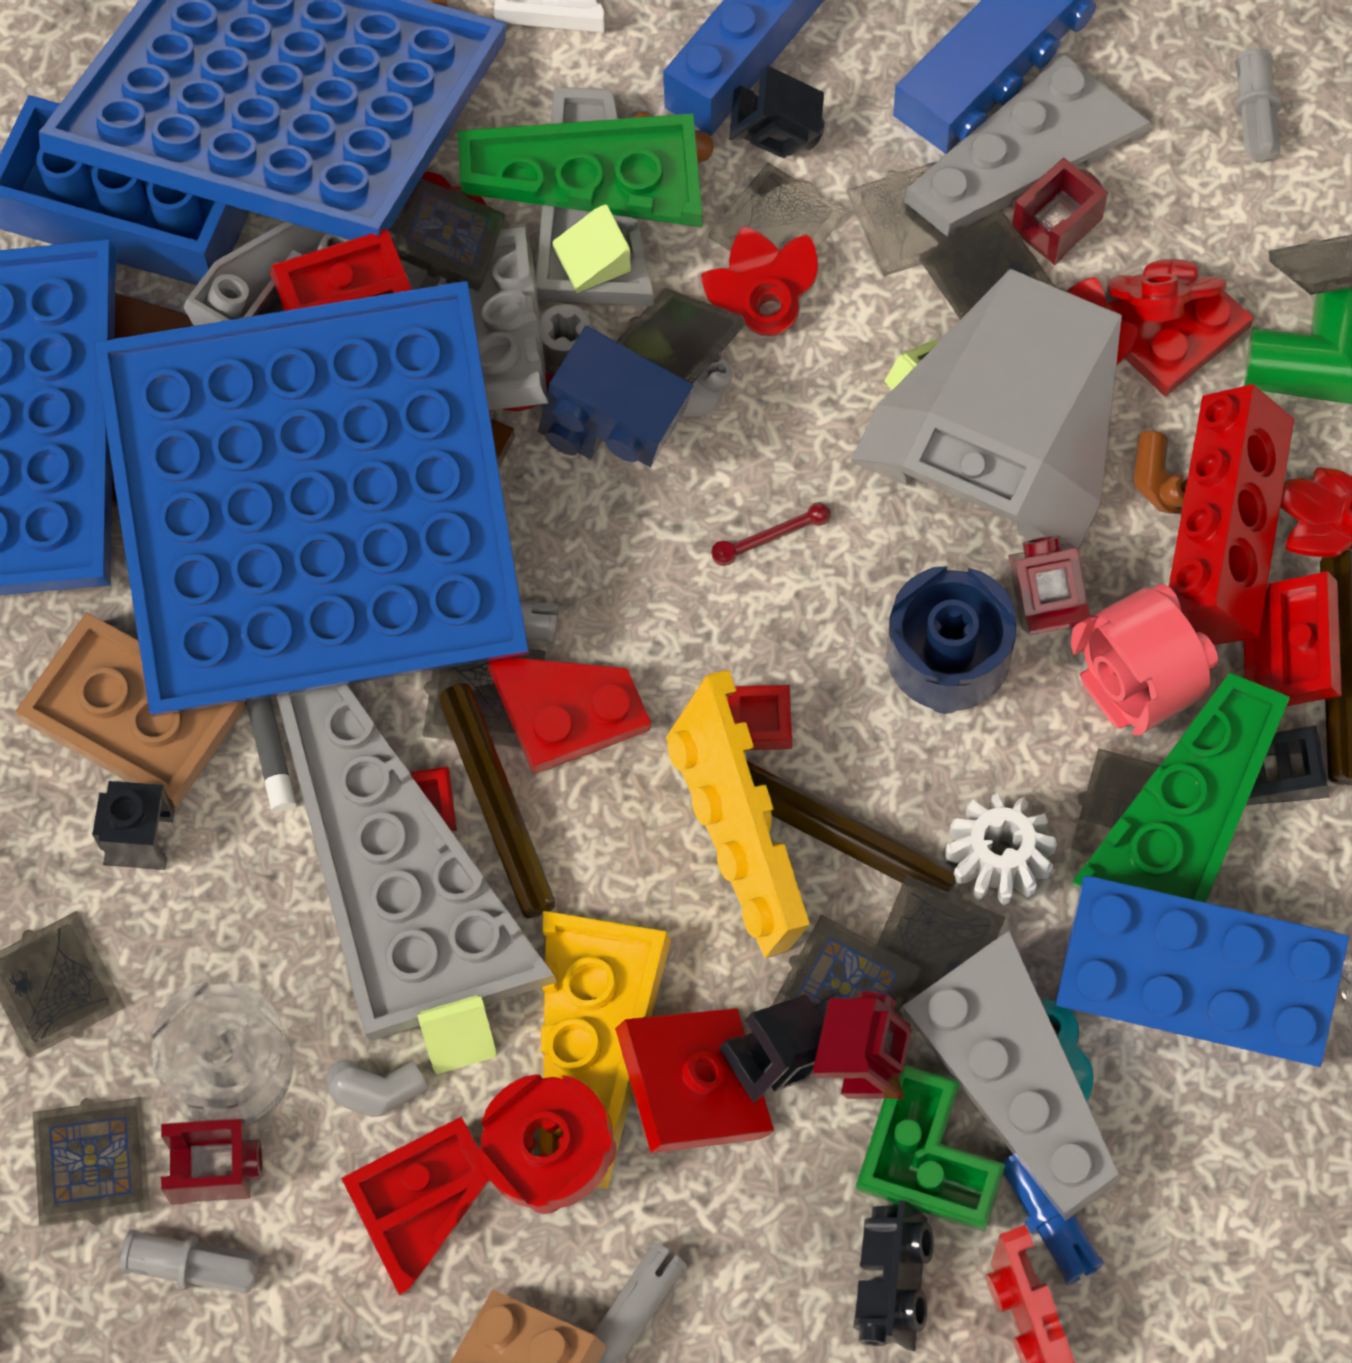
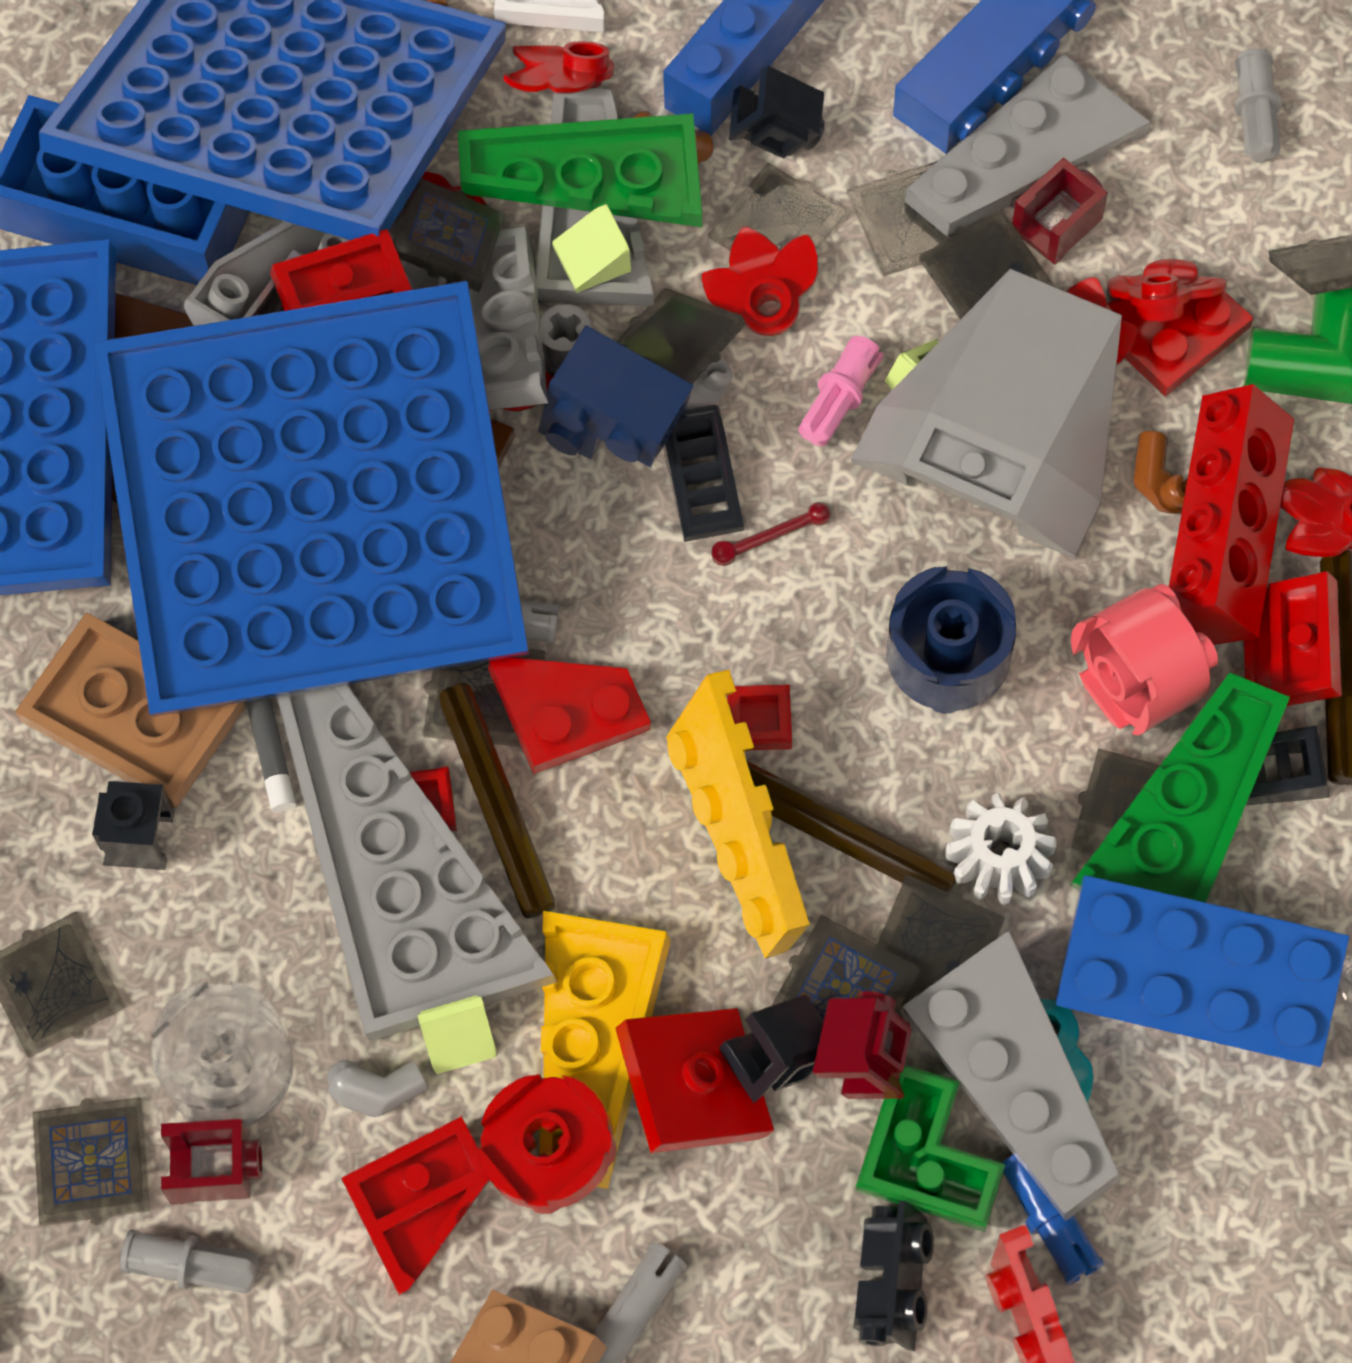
(561, 69): none -> red plate
(697, 436): none -> black slope
(840, 390): none -> bright pink axle
(1048, 585): dark red window -> none

